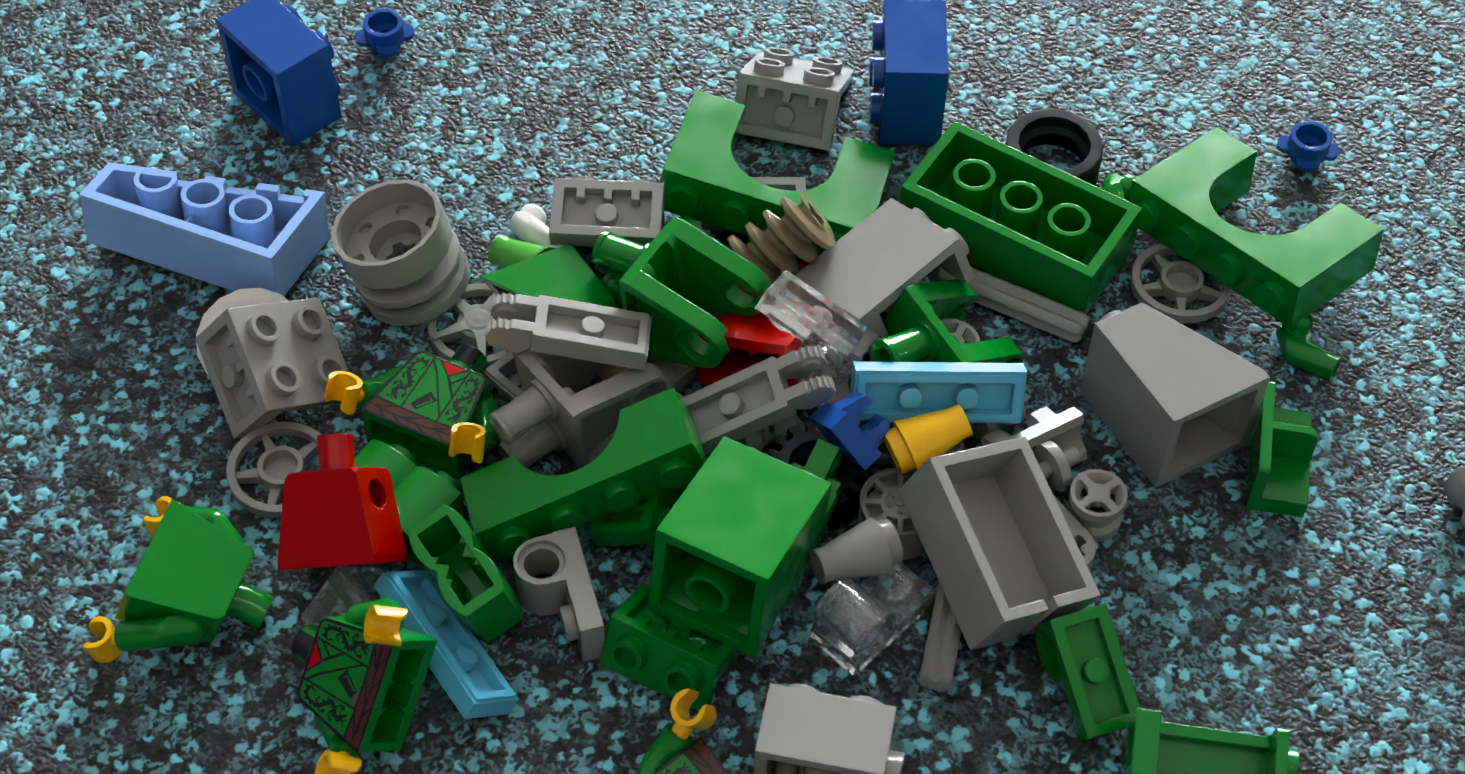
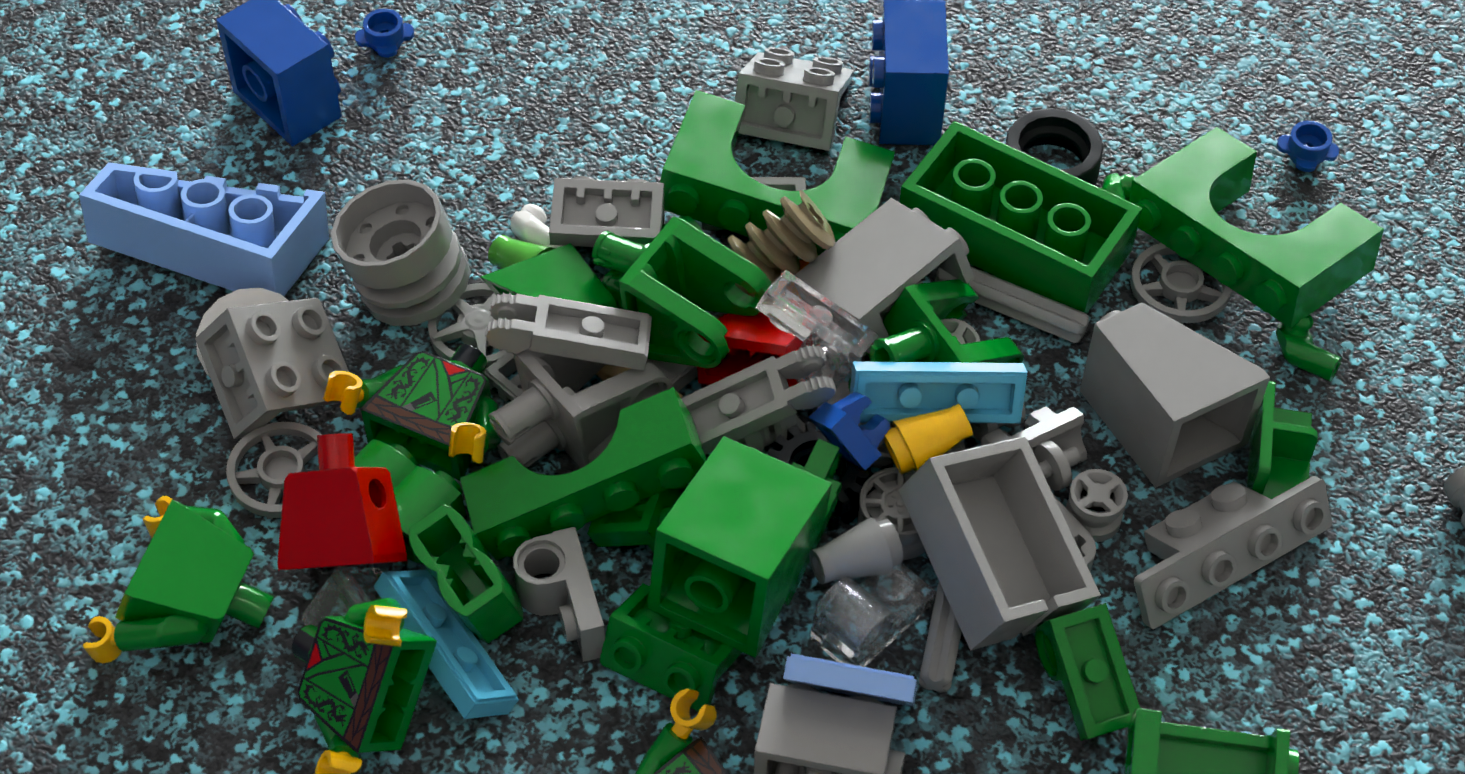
(851, 679): none -> light blue tile
(1223, 542): none -> light grey bracket

